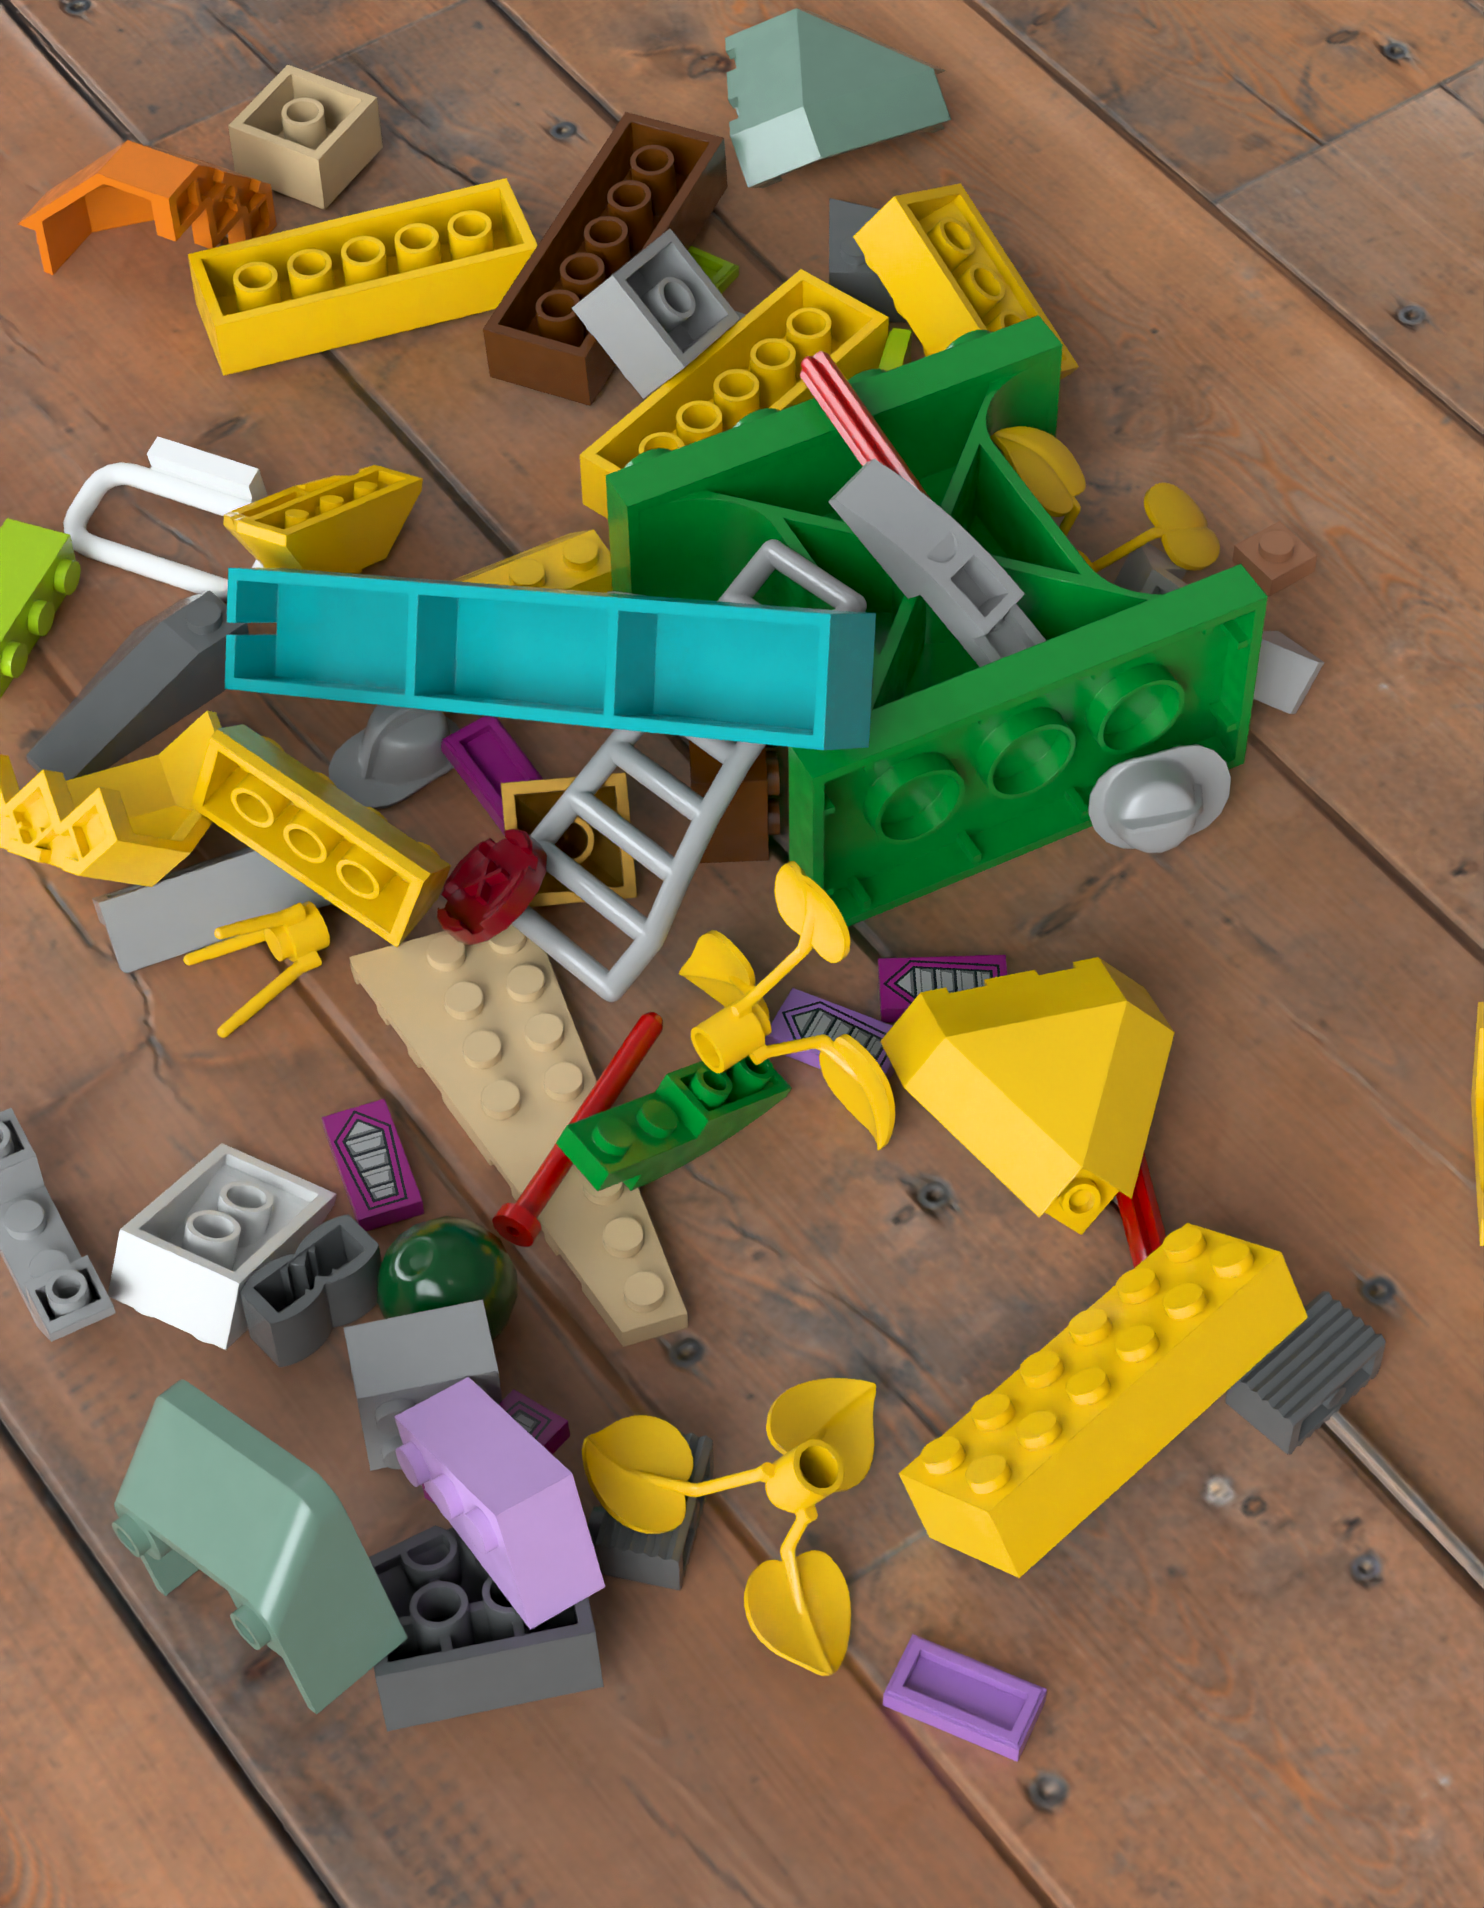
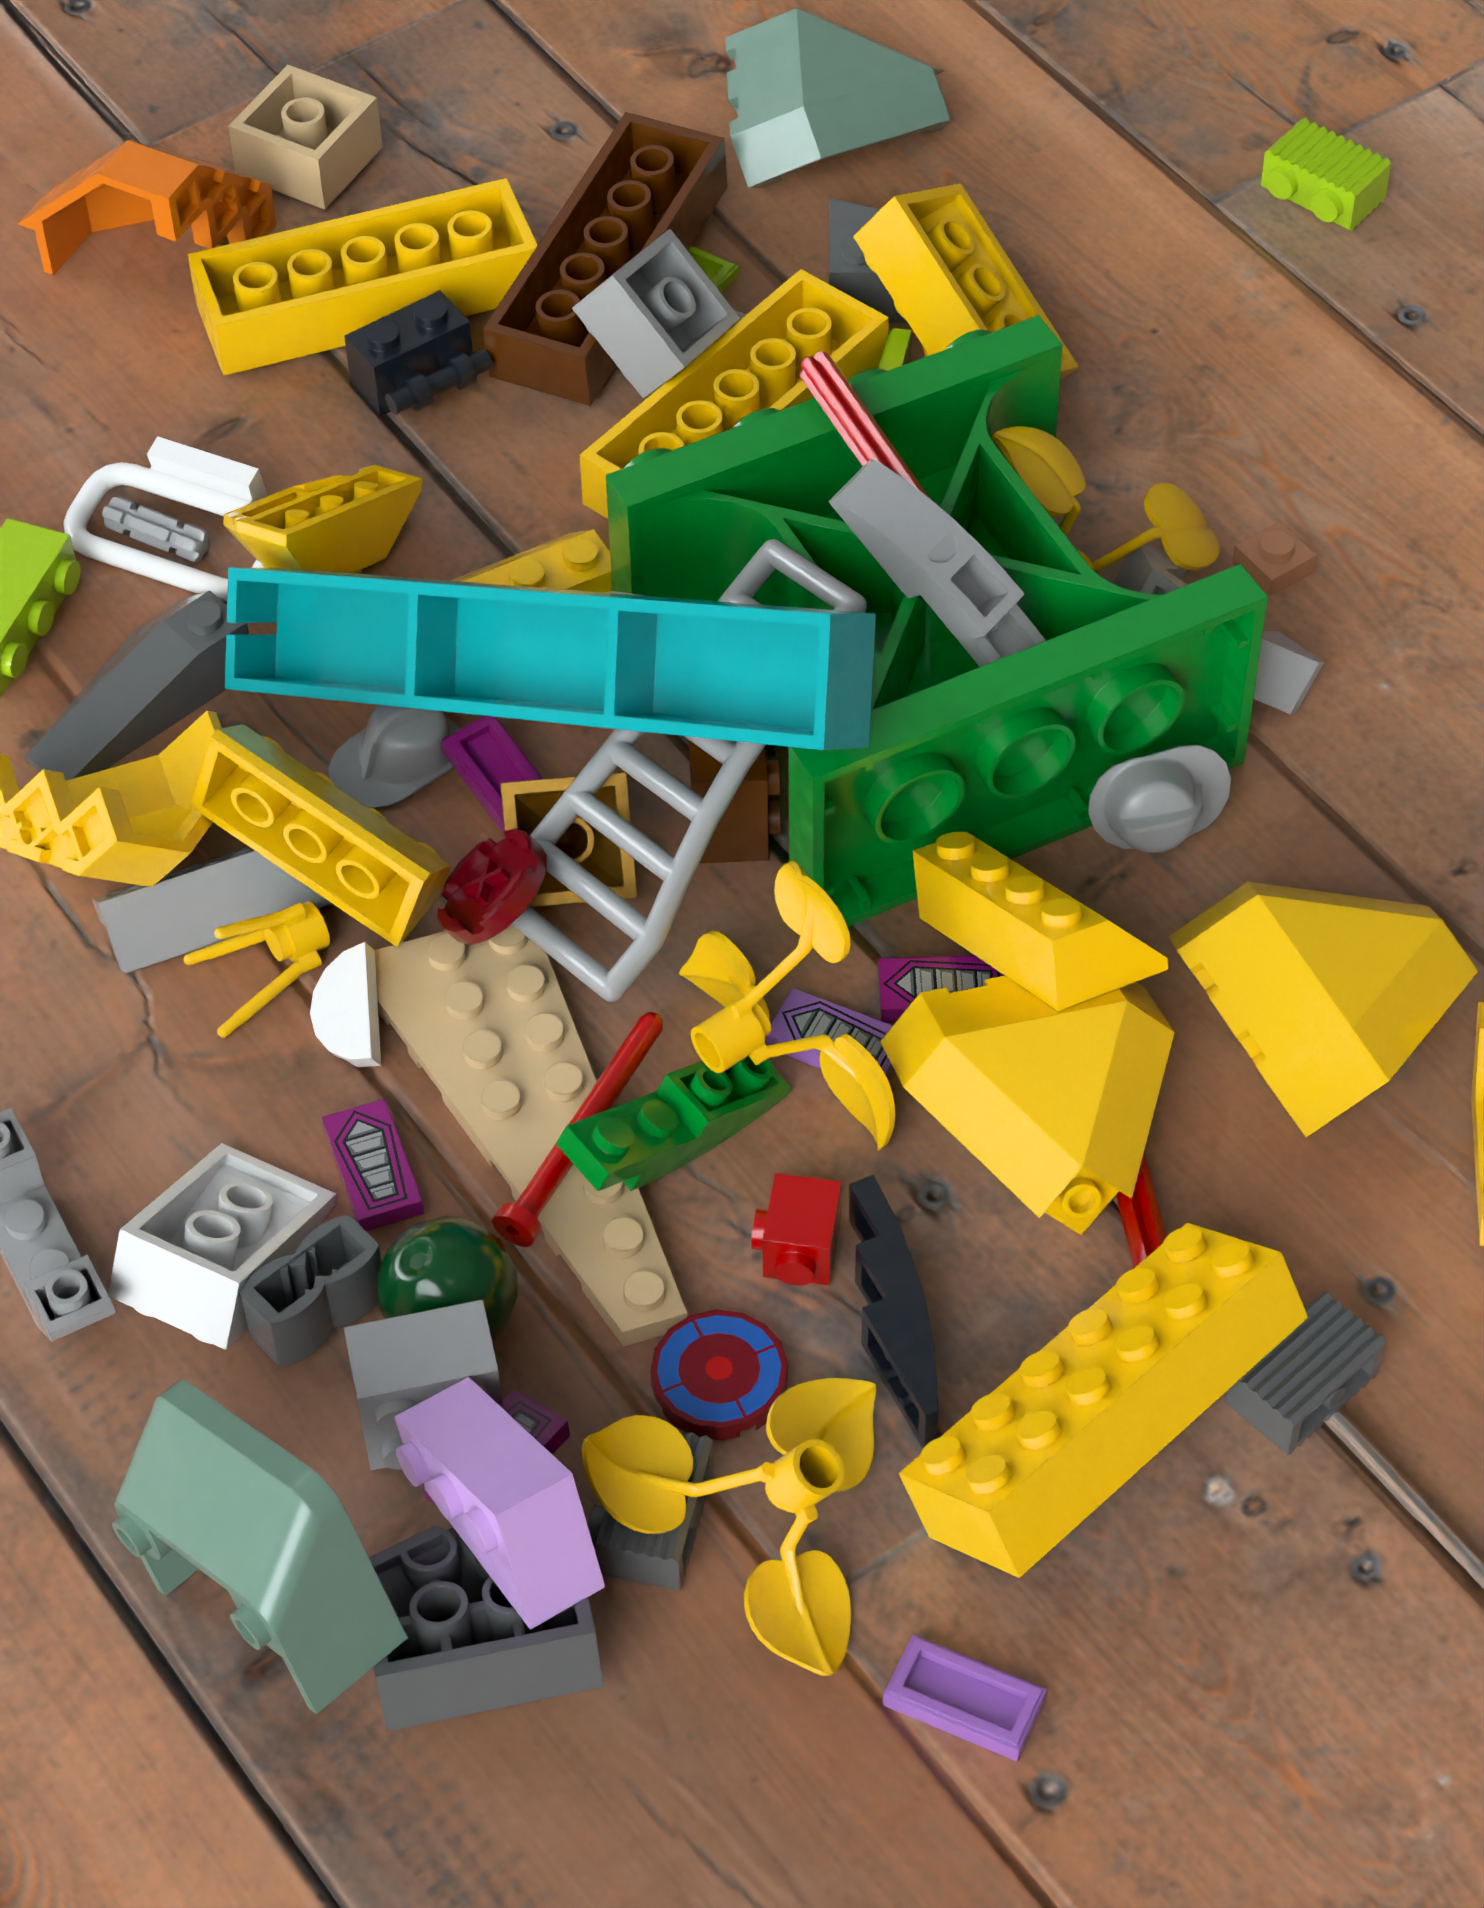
(156, 529): none -> light grey axle
(347, 1007): none -> white tile
(414, 356): none -> black brick
(718, 1373): none -> tile
(799, 1229): none -> red brick
(896, 1317): none -> black slope
(1025, 924): none -> yellow slope
(1324, 987): none -> yellow panel
(1326, 174): none -> lime brick

